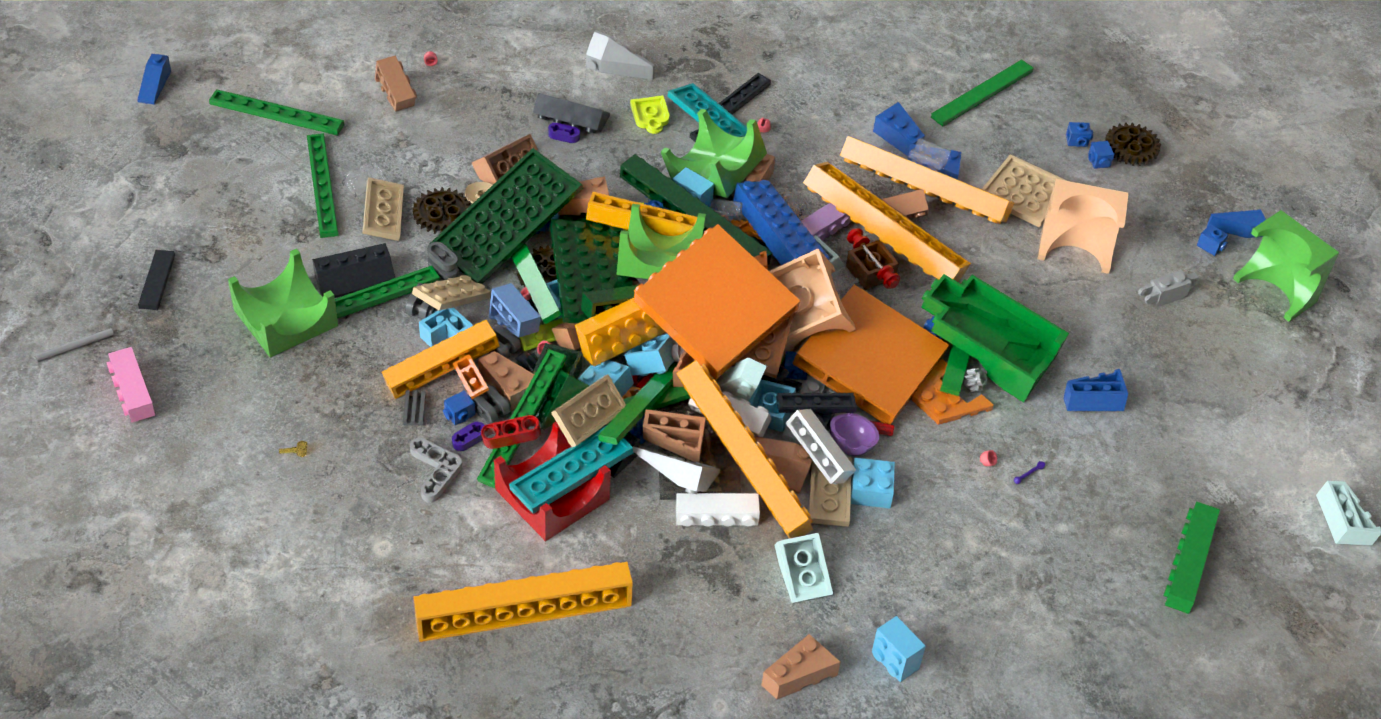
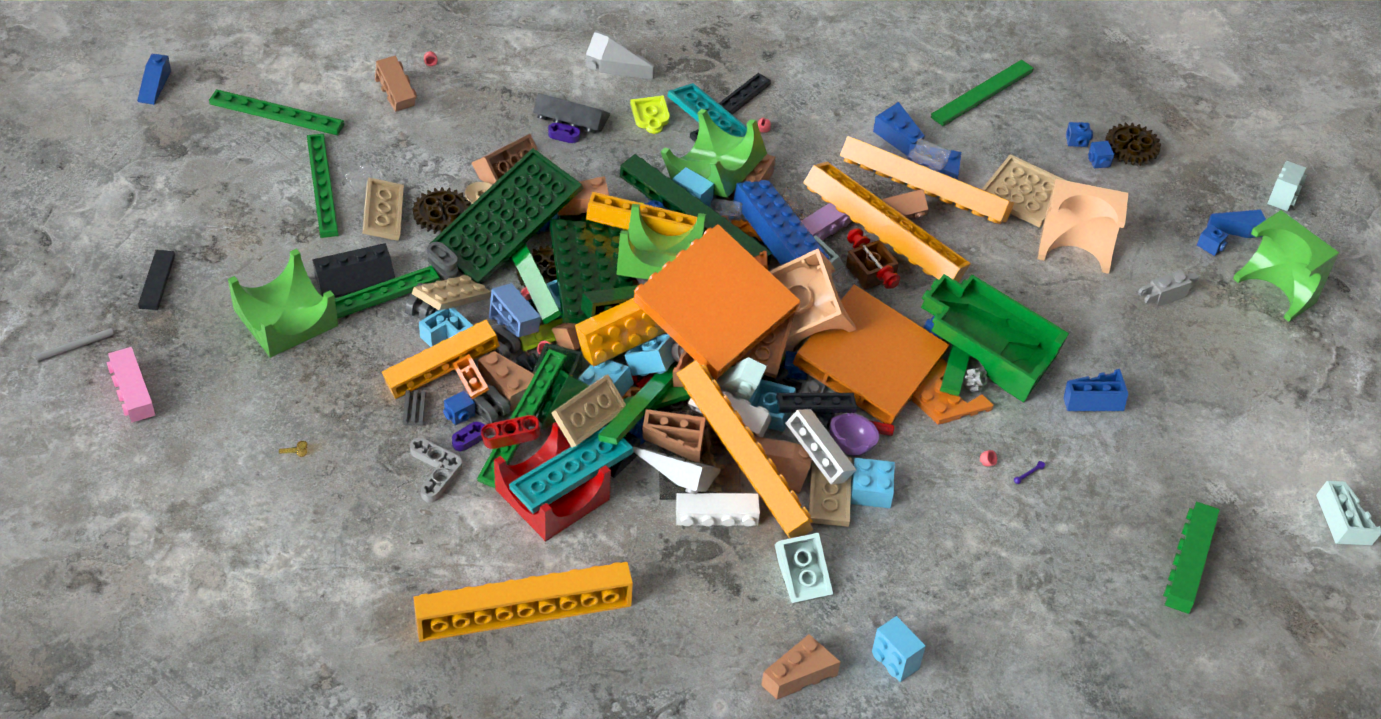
(1287, 186): none -> light aqua wedge

